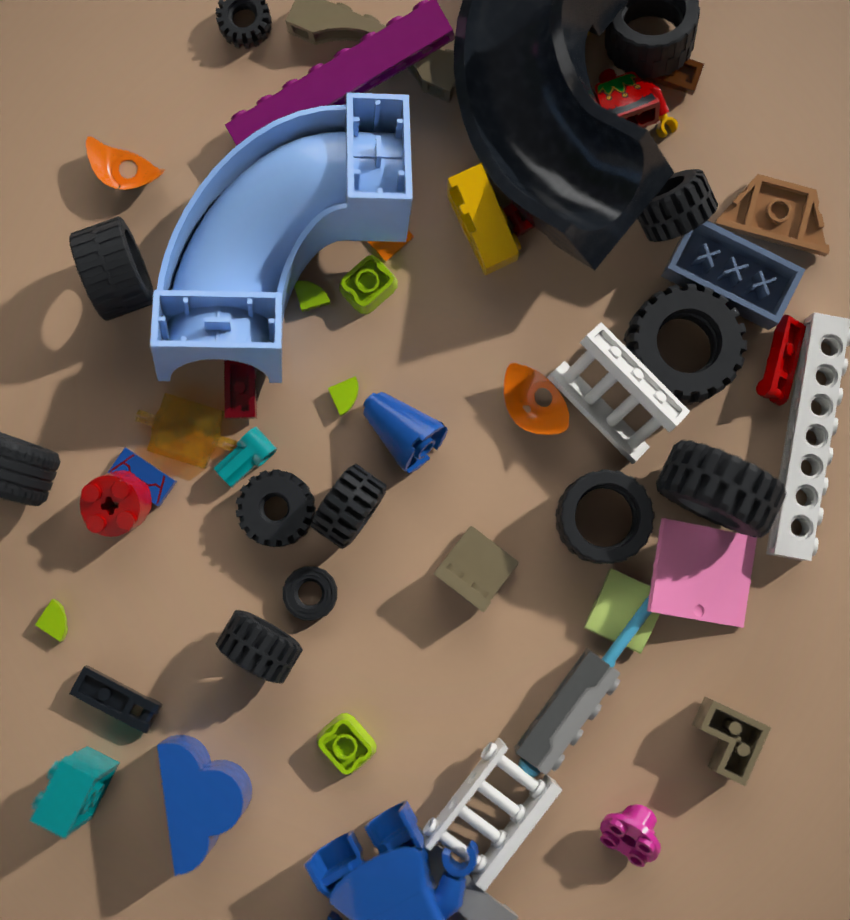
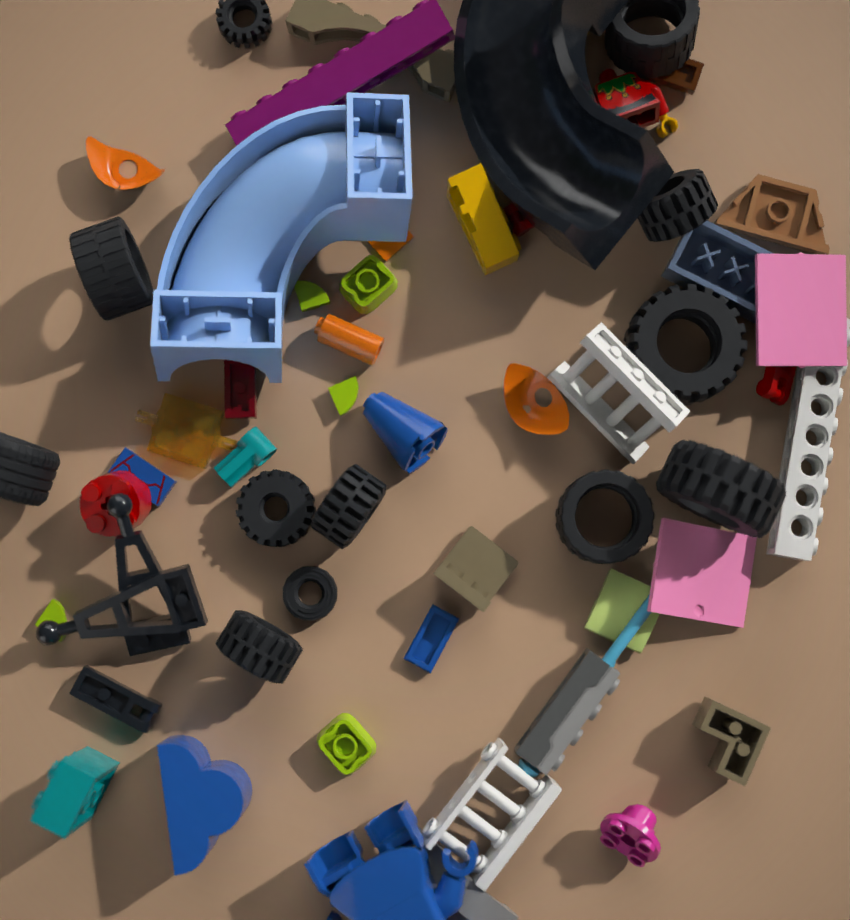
(120, 507): none -> black plate
(180, 597): none -> black plate
(349, 338): none -> orange brick
(431, 638): none -> blue tile
(800, 310): none -> bright pink piece

